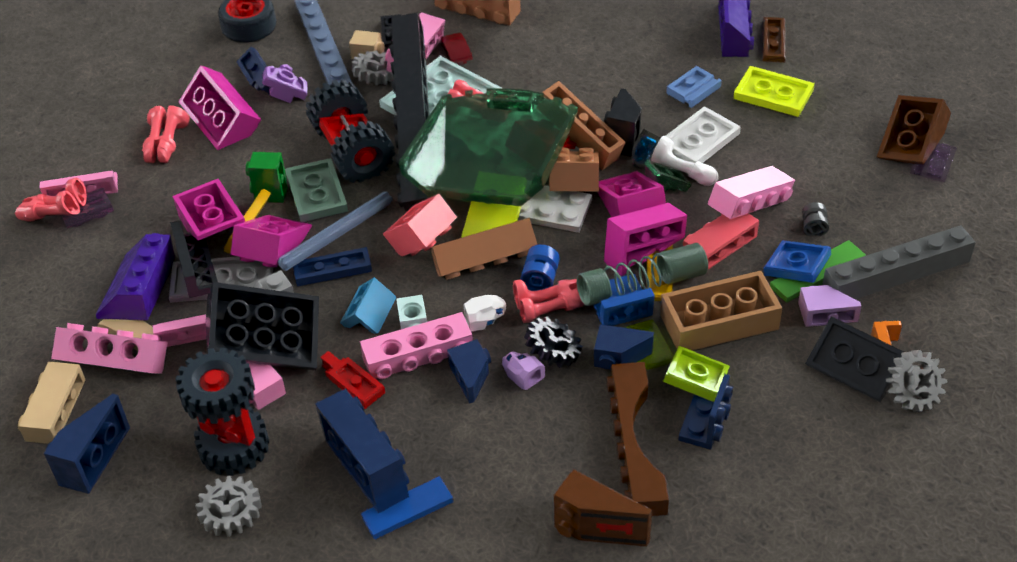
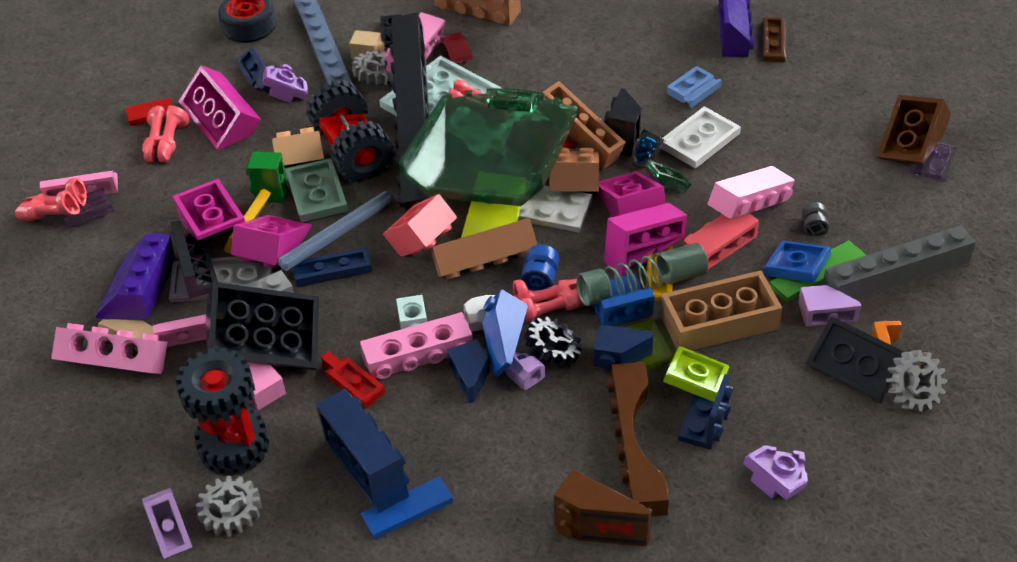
(51, 402): tan brick -> none
(87, 445): dark blue slope -> none
(138, 113): none -> red tile
(166, 523): none -> lavender slope
(298, 147): none -> light nougat brick
(369, 306): dark azure panel -> none
(502, 329): none -> slope
(698, 171): white piece -> none
(774, 91): neon yellow plate -> none
(777, 471): none -> medium lavender plate

